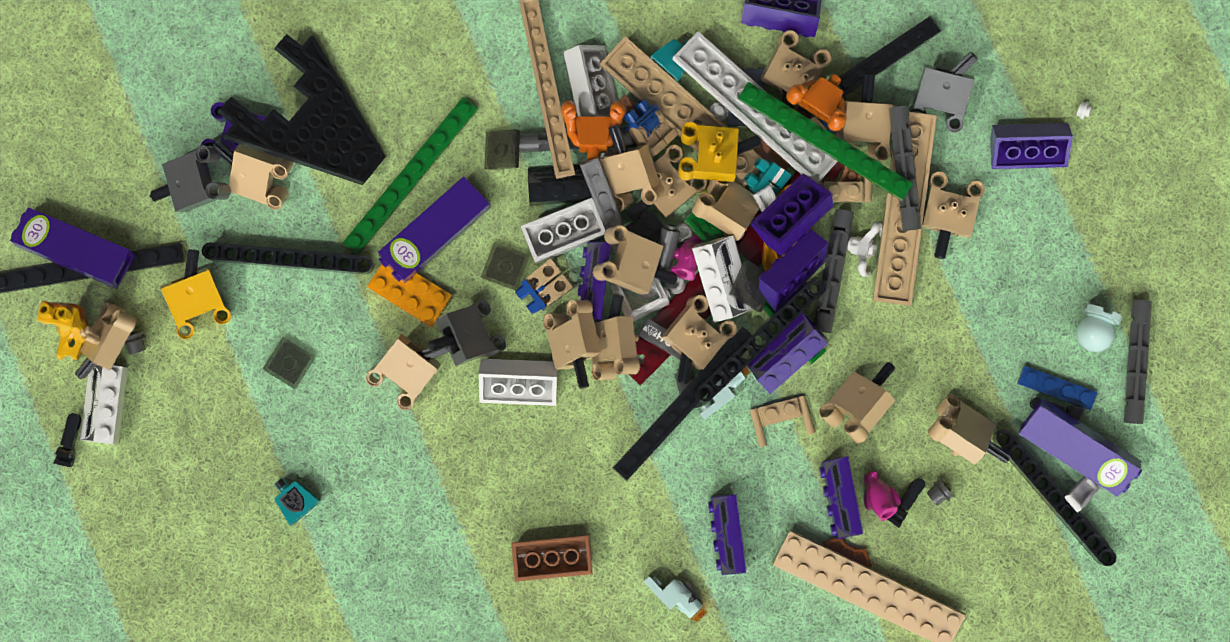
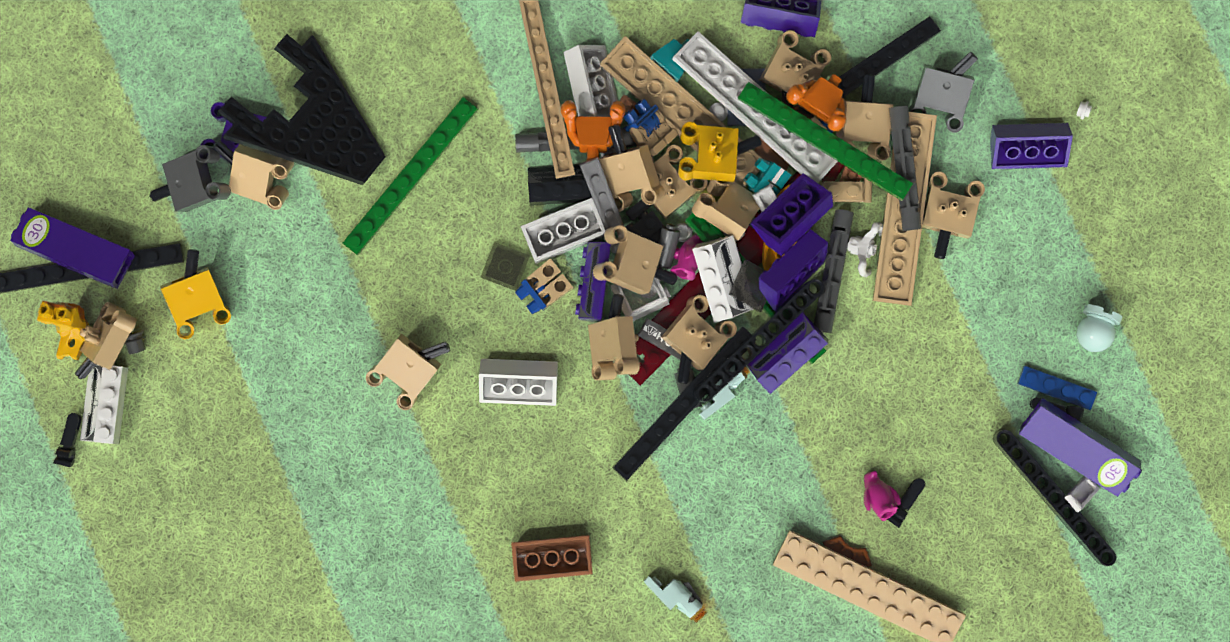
(279, 255): black beam -> none
(289, 363): clear smoke tile -> none
(294, 500): teal torso -> none
(415, 296): light orange plate -> none
(433, 230): dark purple brick -> none
(466, 334): dark grey piece -> none
(502, 149): clear smoke tile -> none
(574, 339): tan piece -> none
(678, 287): white tile -> none
(728, 534): dark purple slope -> none
(780, 412): tan plate -> none
(841, 498): dark purple slope -> none
(861, 401): tan piece -> none
(940, 492): dark grey piece -> none
(966, 432): tan piece -> none
(1137, 361): dark grey piece -> none

